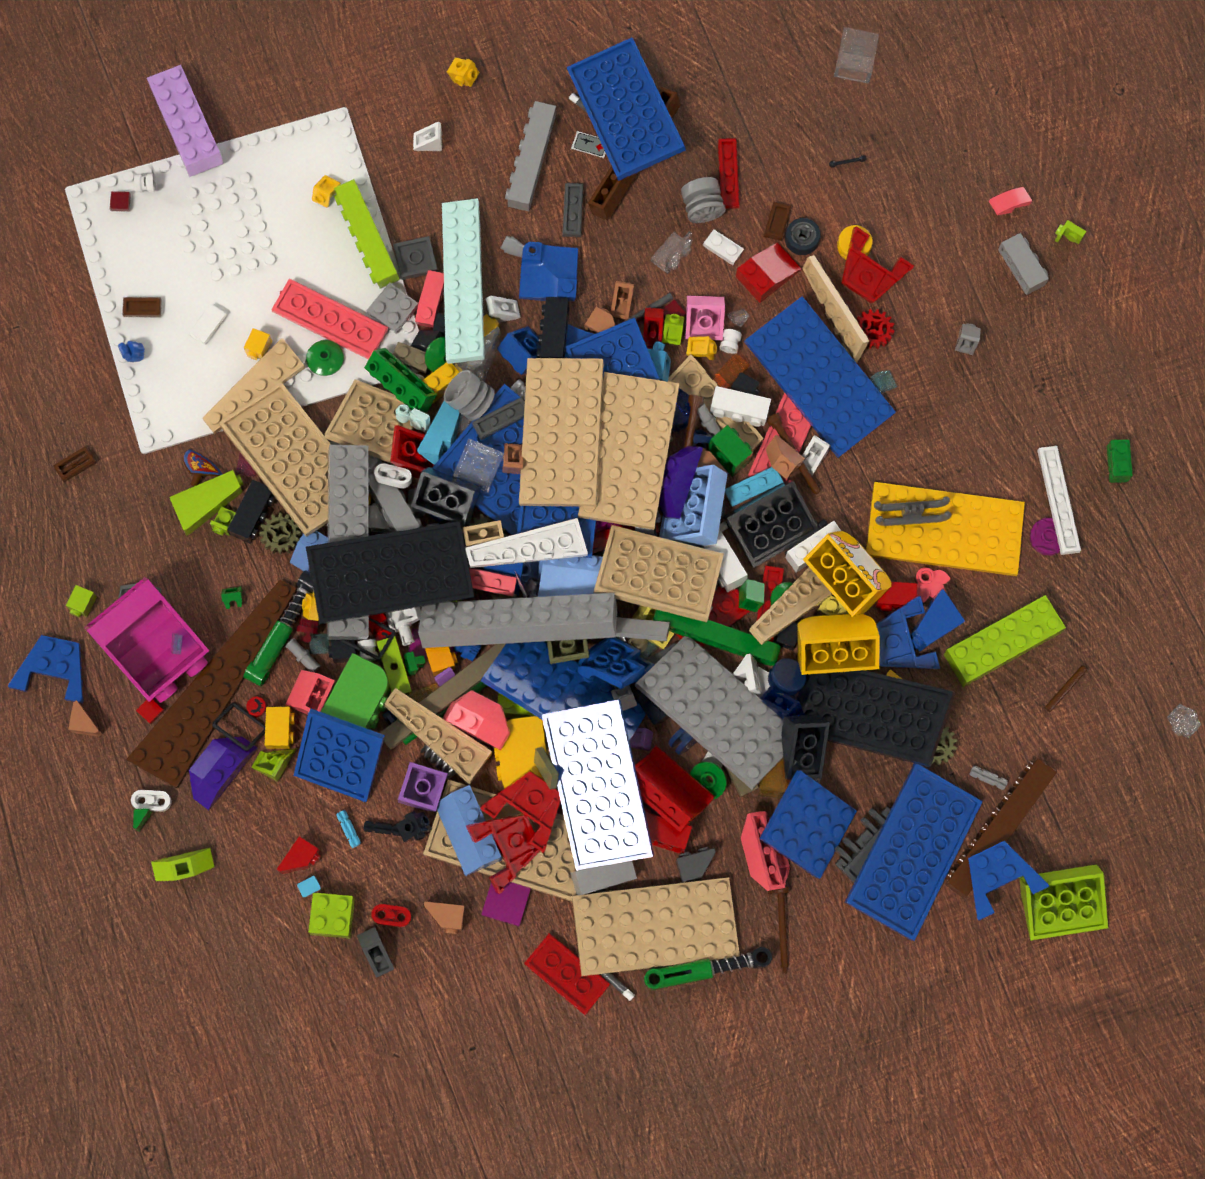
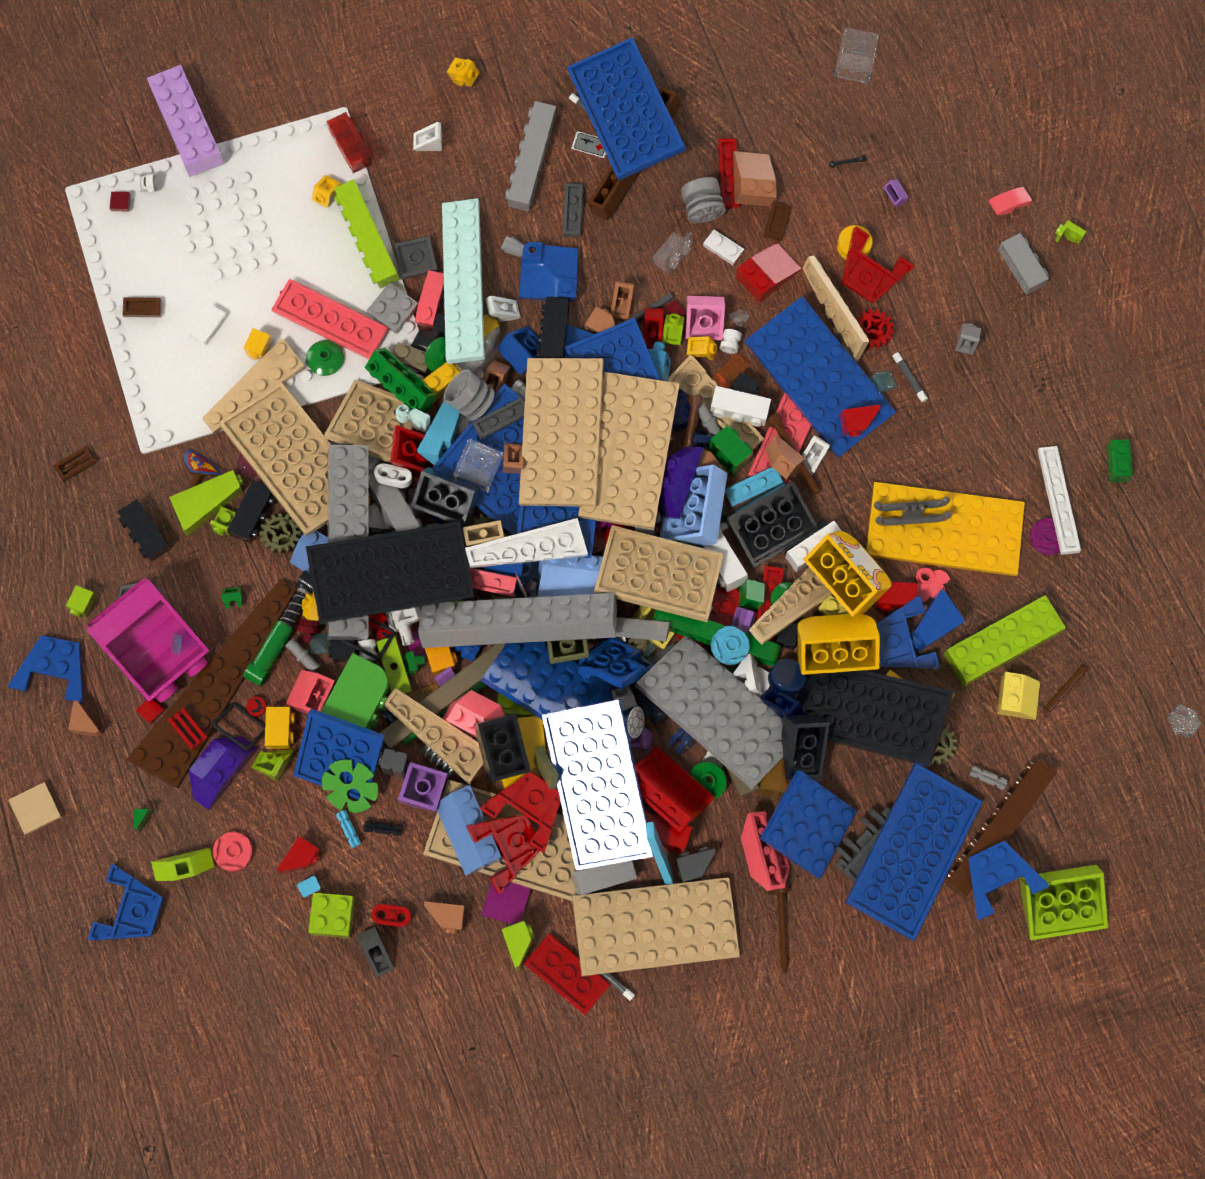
(35, 808): none -> tan tile
(132, 351): blue piece -> none
(136, 913): none -> blue wing
(143, 531): none -> black brick
(151, 800): white plate -> none
(177, 716): none -> red tile
(232, 851): none -> coral tile
(350, 142): none -> clear red brick
(360, 776): none -> bright green piece
(394, 763): none -> dark grey brick
(414, 826): black brick -> none
(496, 375): none -> nougat slope
(502, 747): none -> black brick
(518, 941): none -> lime slope
(635, 722): none -> white sticker
(659, 853): none -> medium azure tile
(705, 969): piece -> none
(730, 645): none -> medium azure tile
(743, 619): none -> medium lavender piece
(753, 179): none -> nougat slope
(802, 245): wheel -> none
(856, 420): none -> red slope
(903, 198): none -> medium lavender piece
(909, 376): none -> dark grey bar
(1018, 696): none -> light yellow slope

